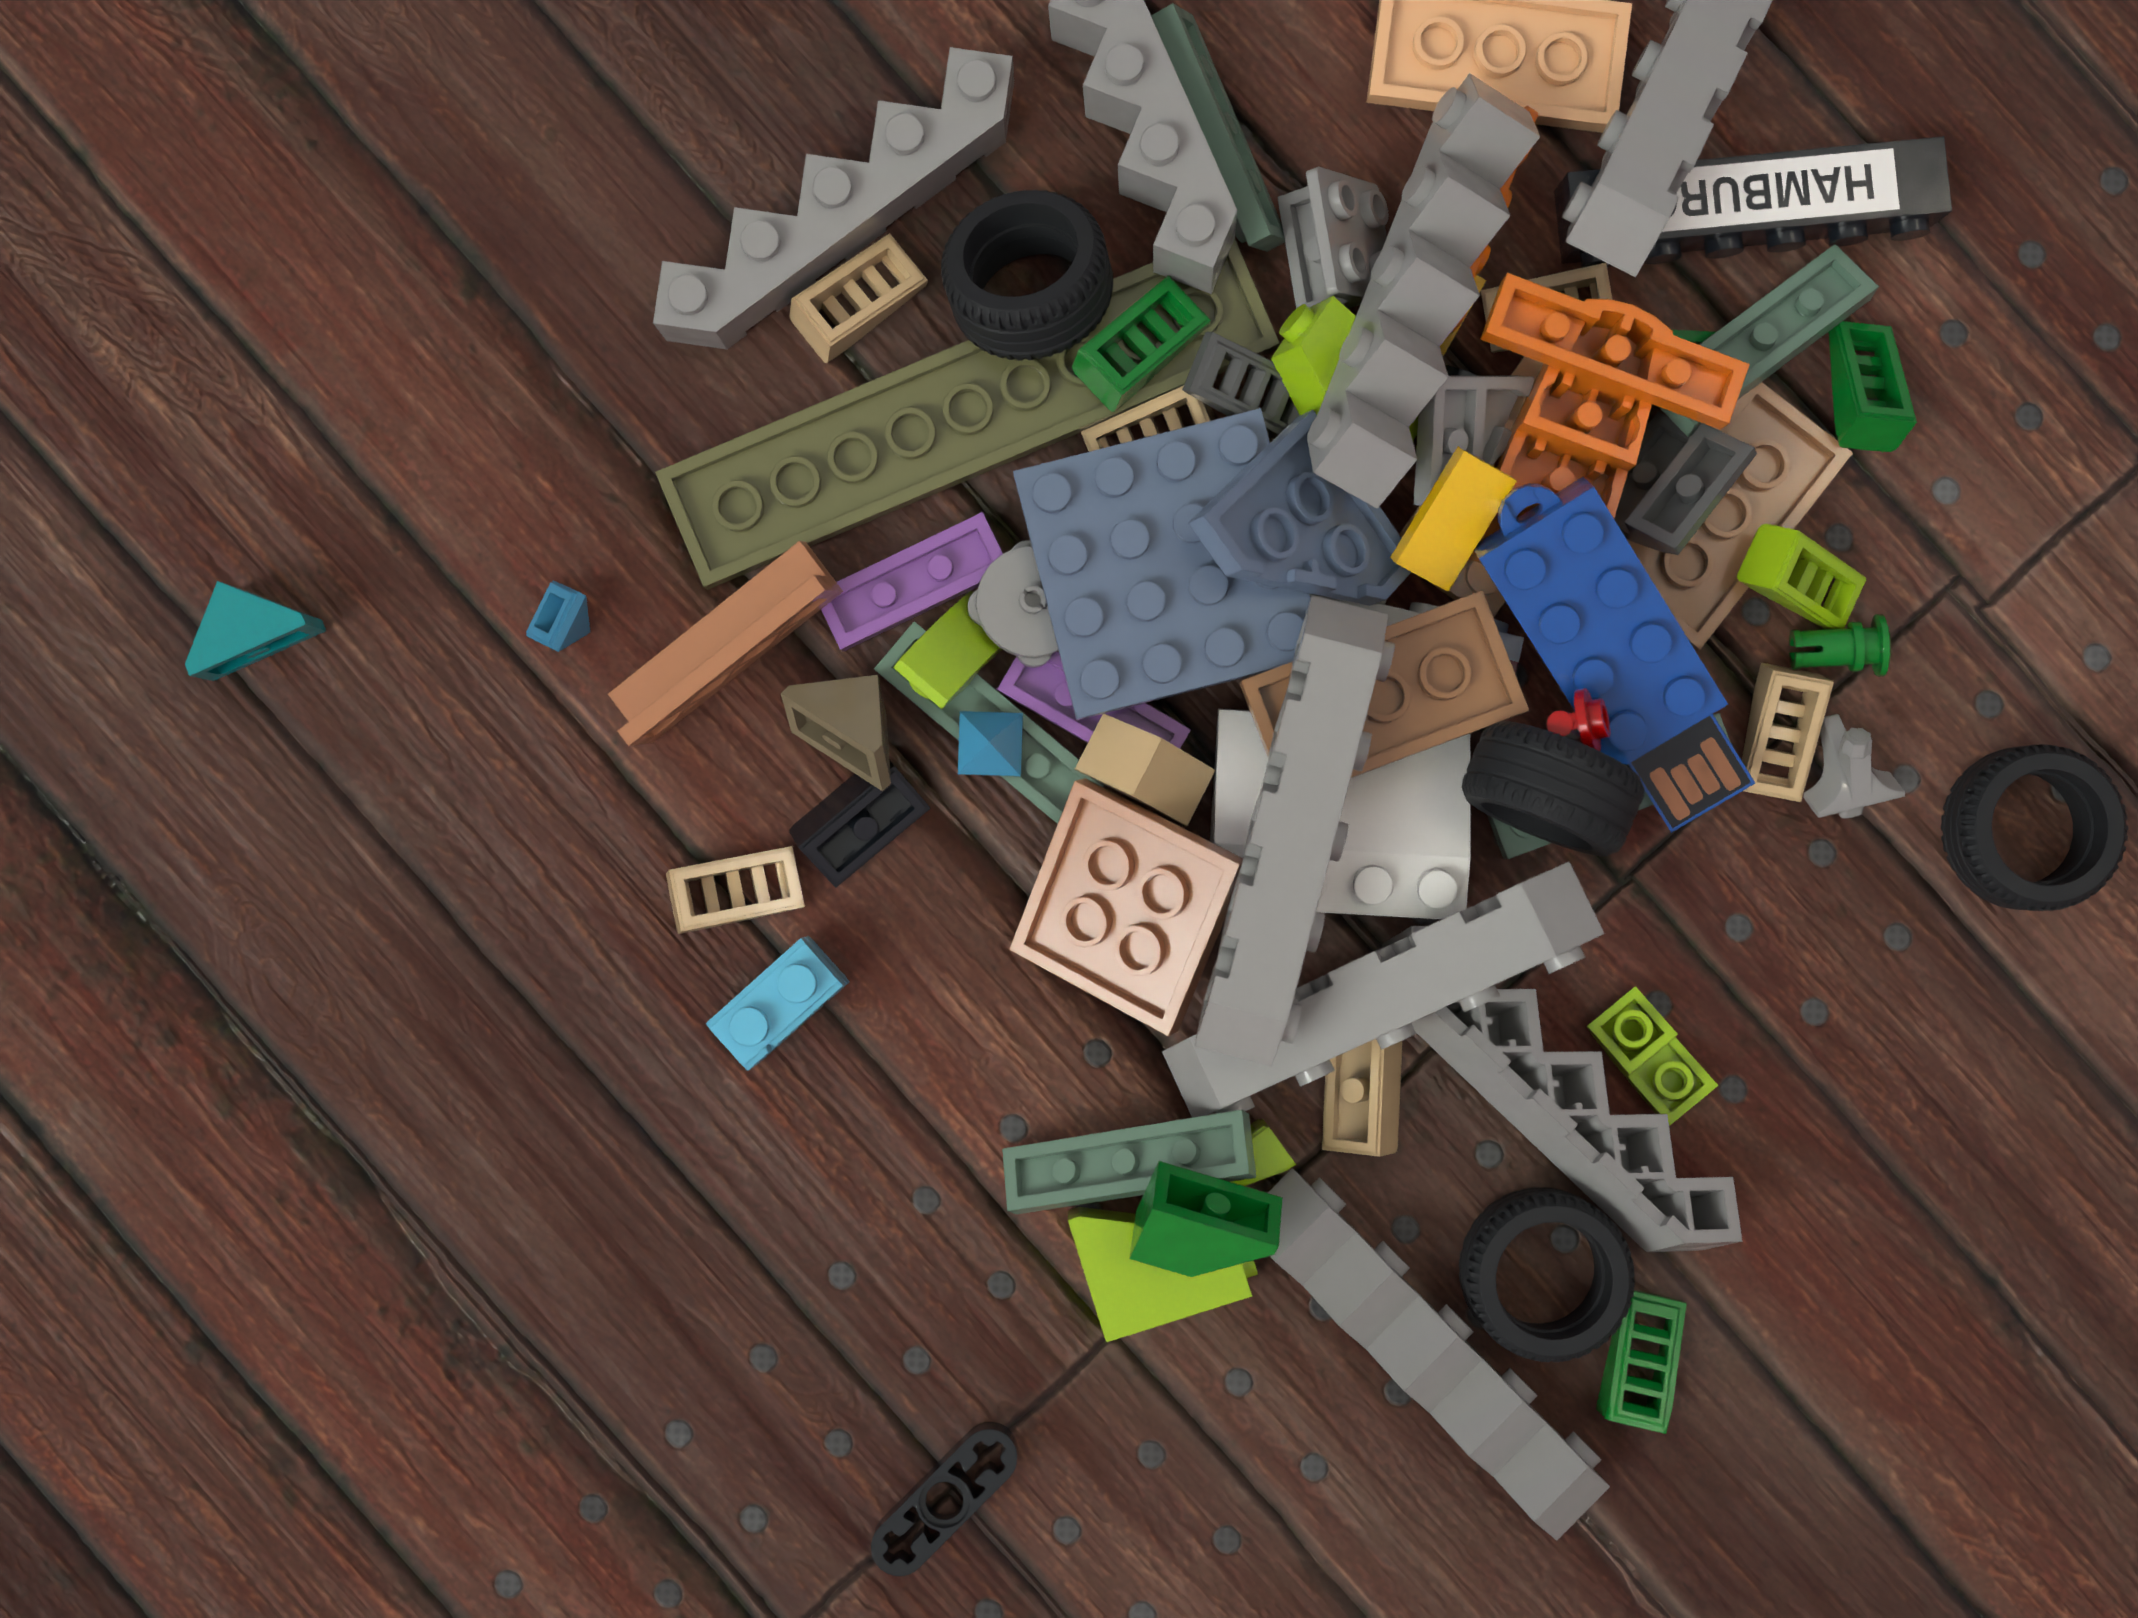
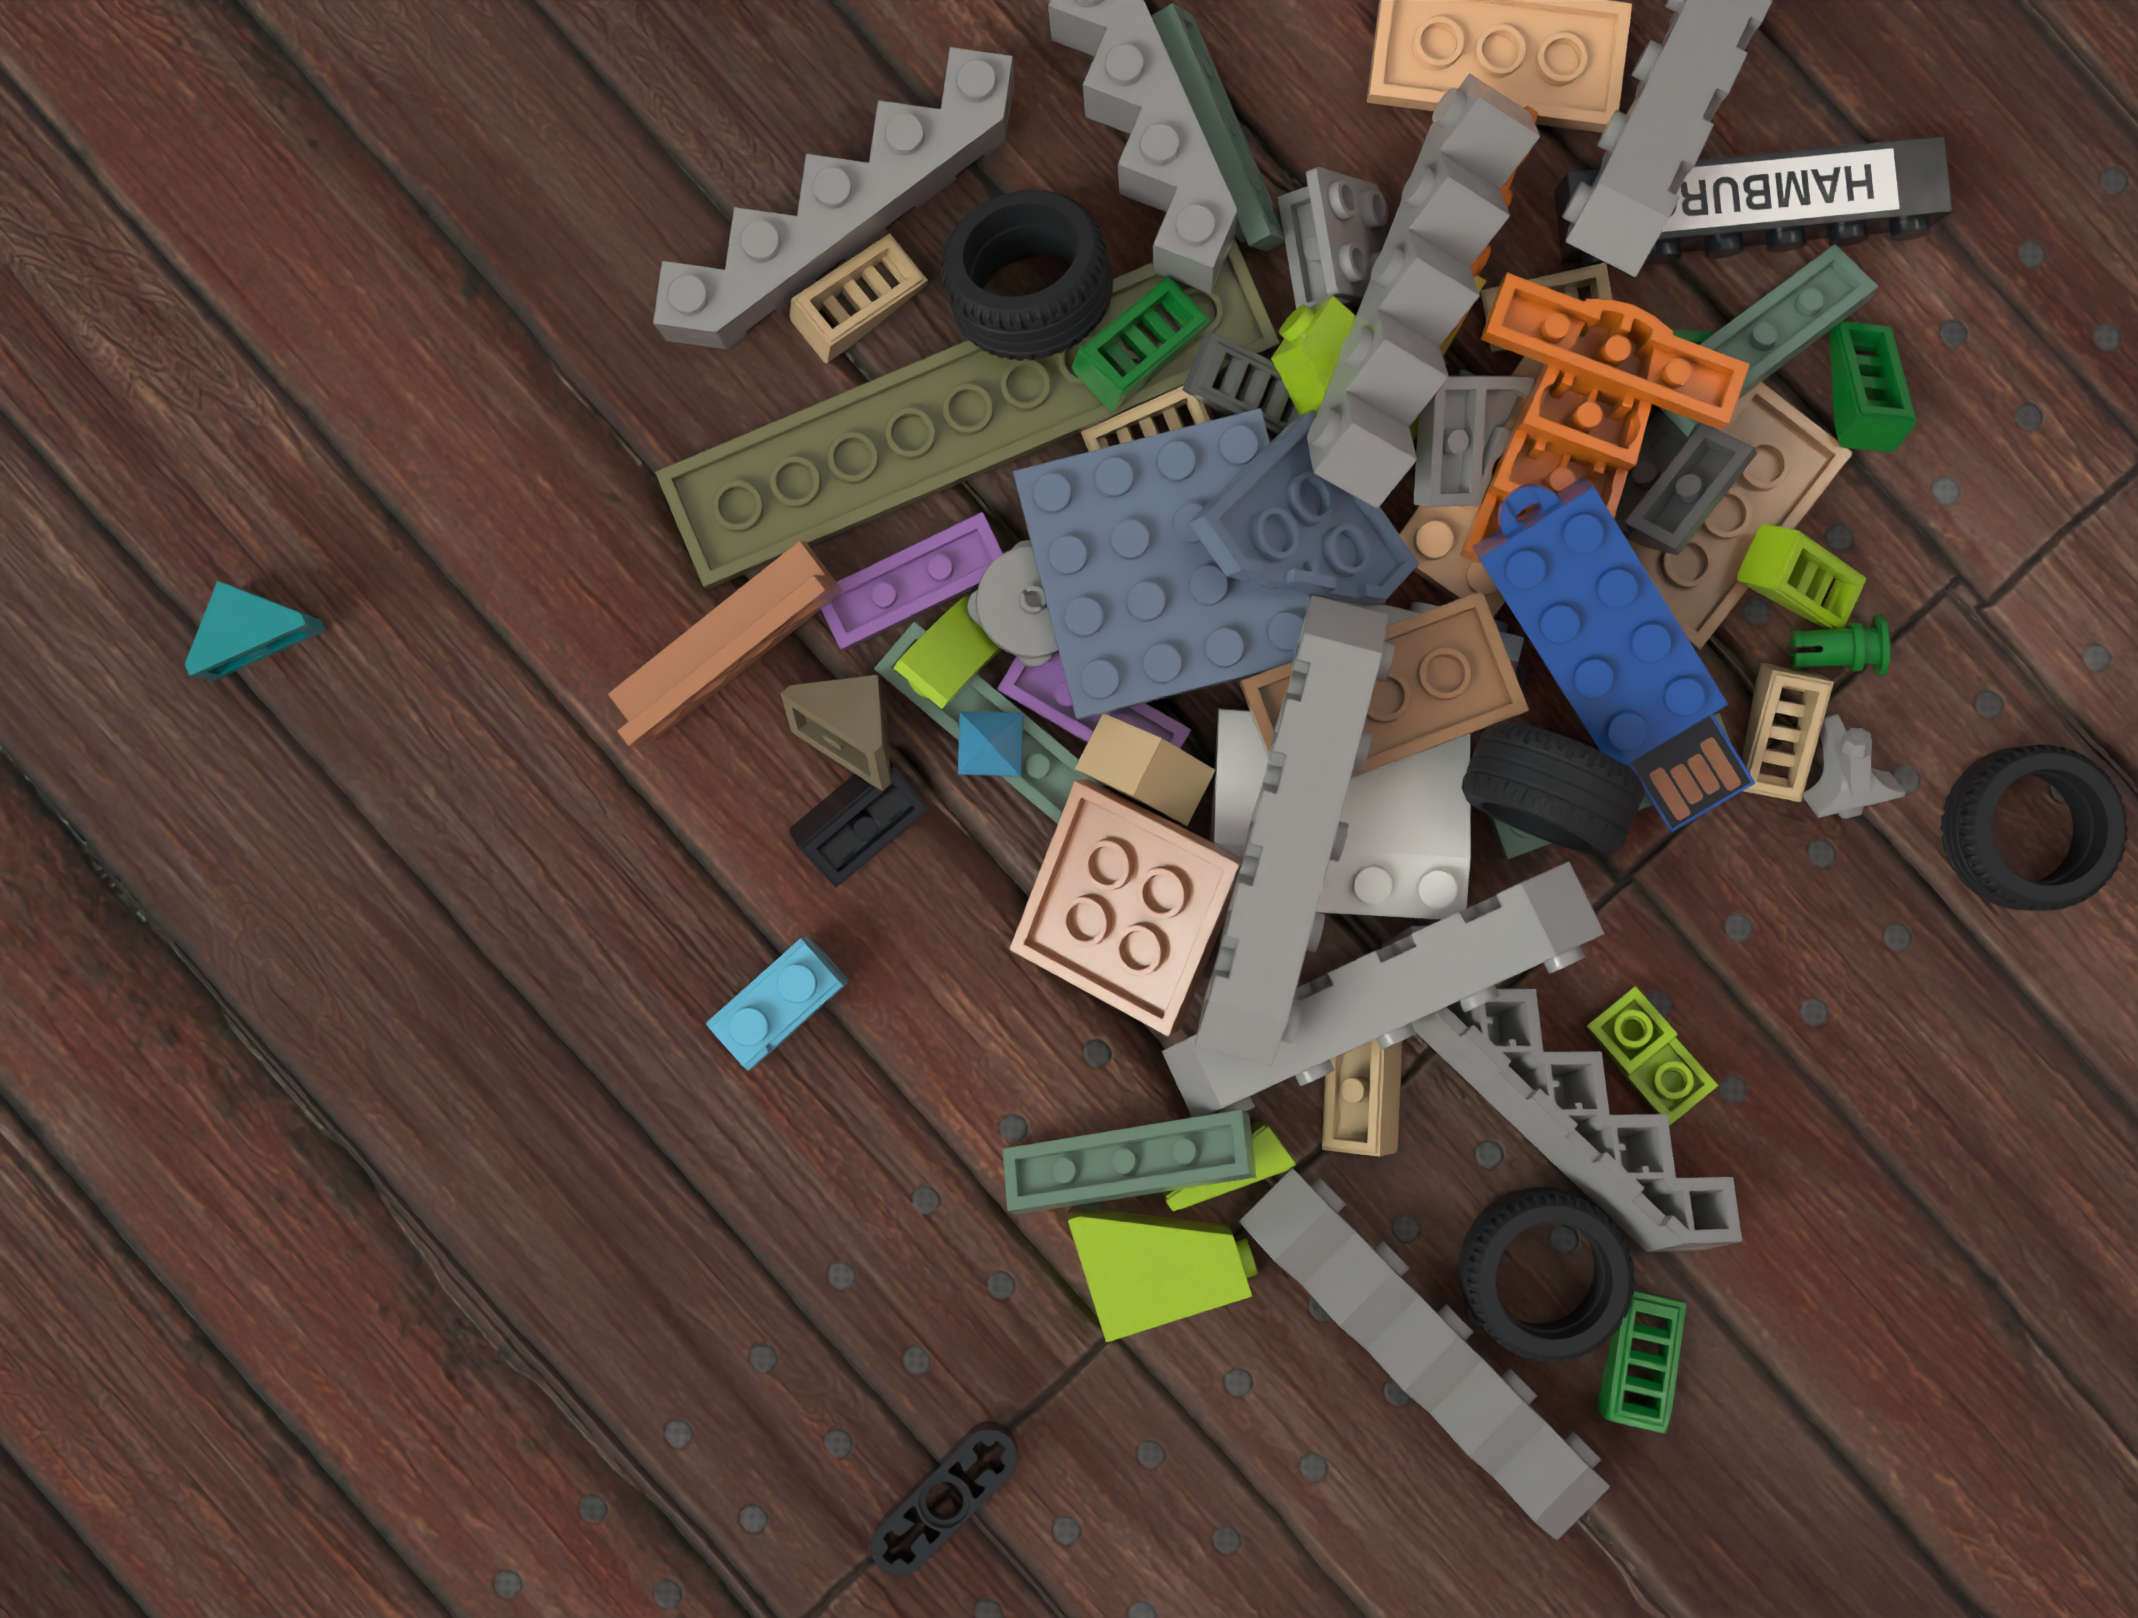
(560, 617): dark azure slope -> none
(682, 902): tan slope -> none
(1202, 1222): green slope -> none
(1452, 519): yellow tile -> none
(1588, 721): red plate -> none

